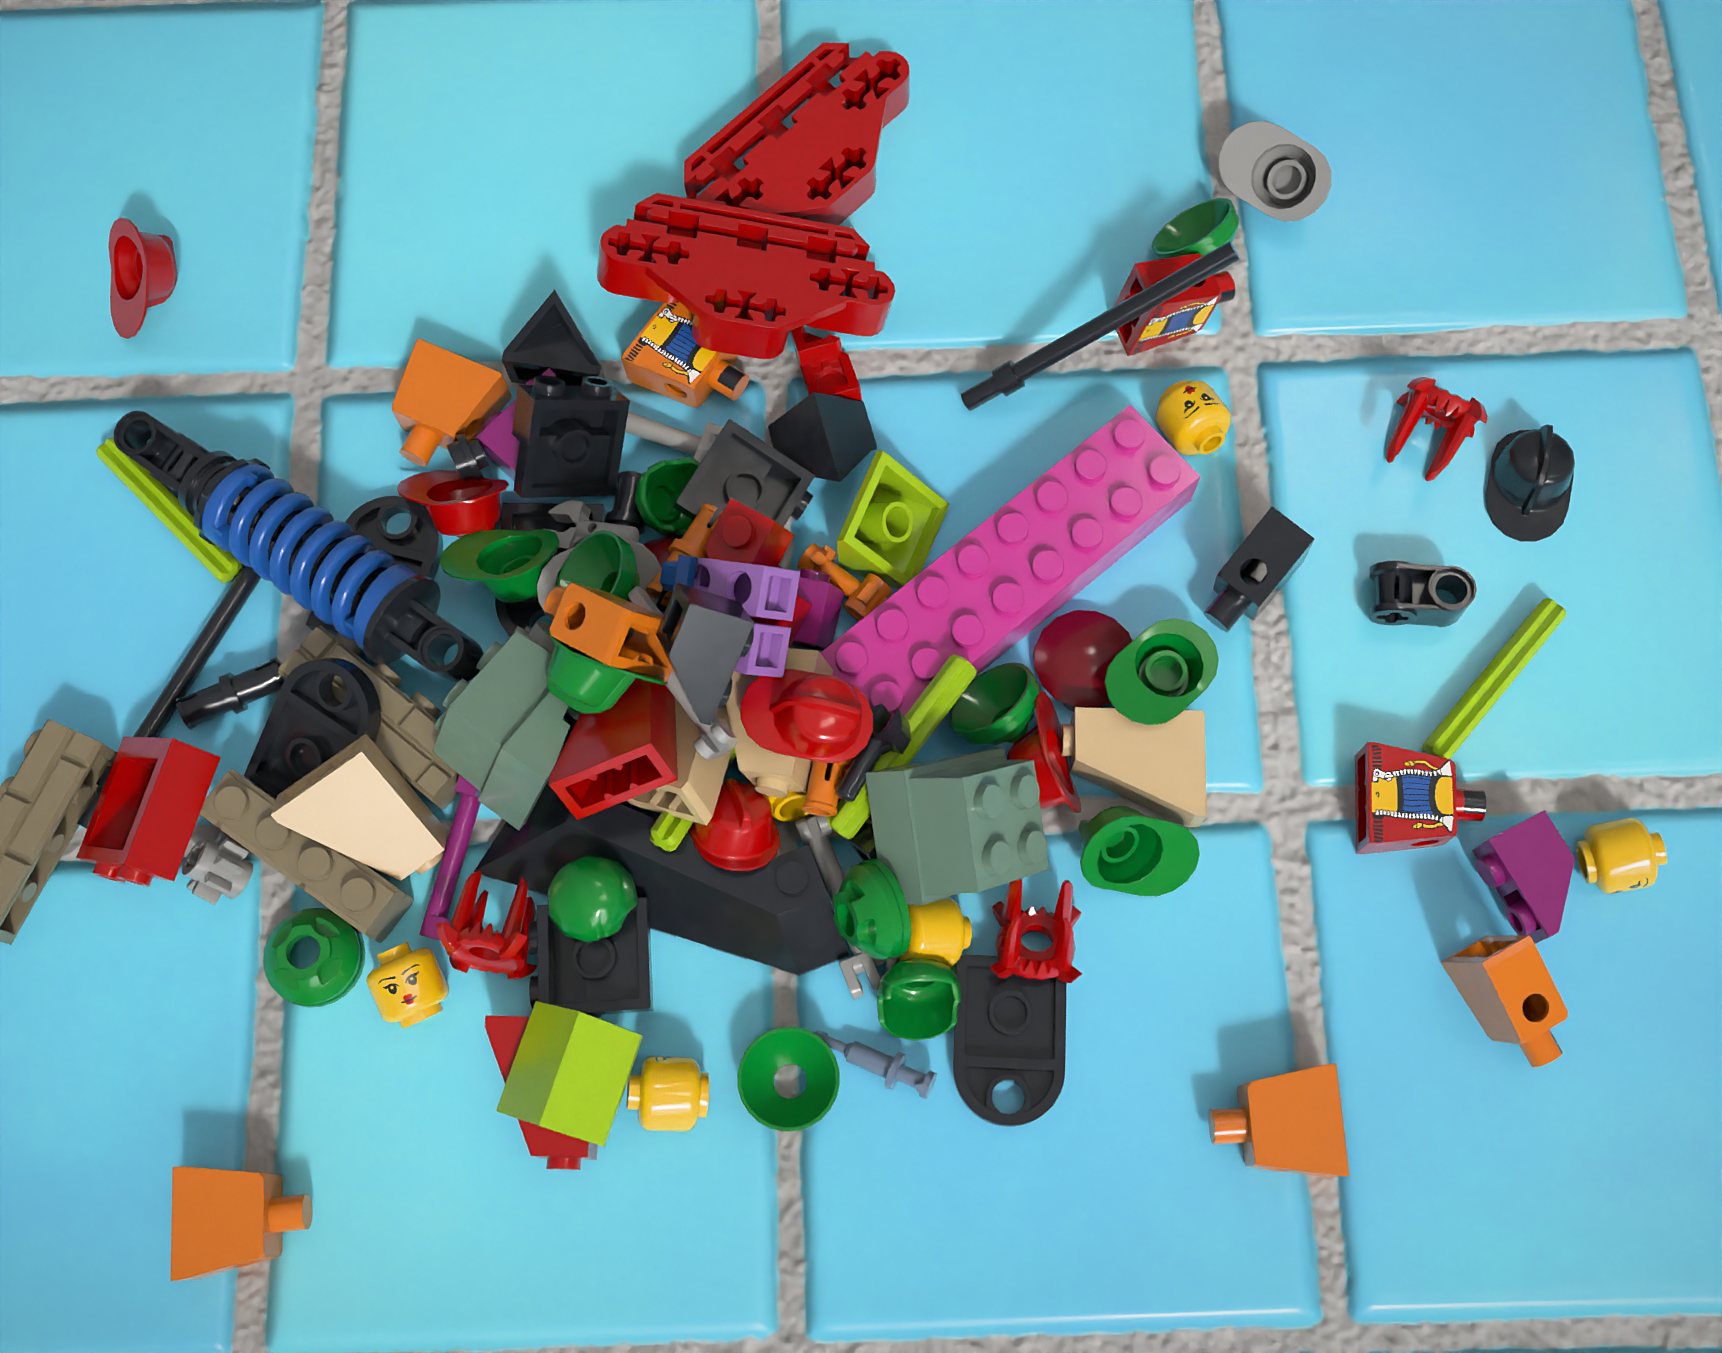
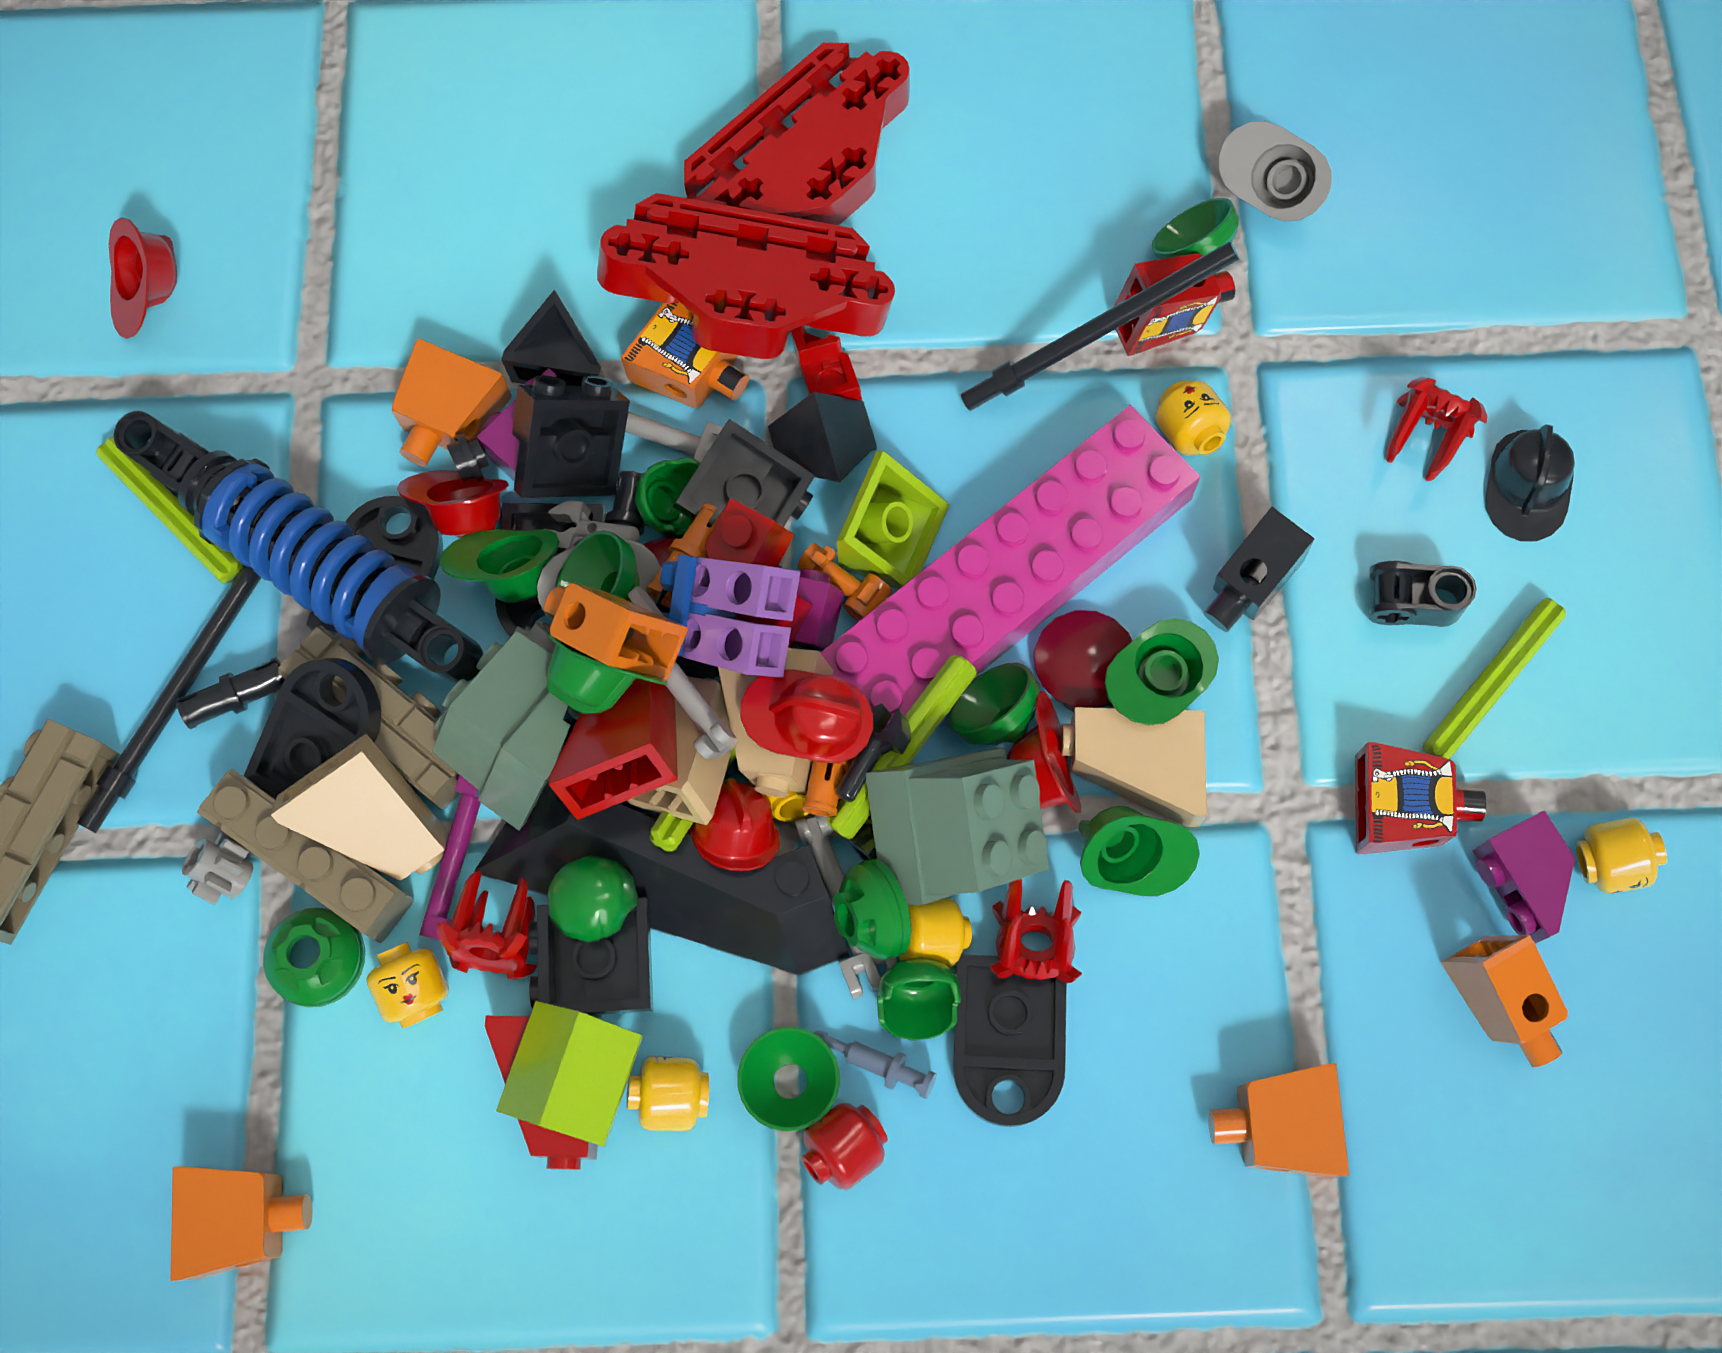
(148, 810): red window -> none
(703, 644): black slope -> none
(844, 1146): none -> red head

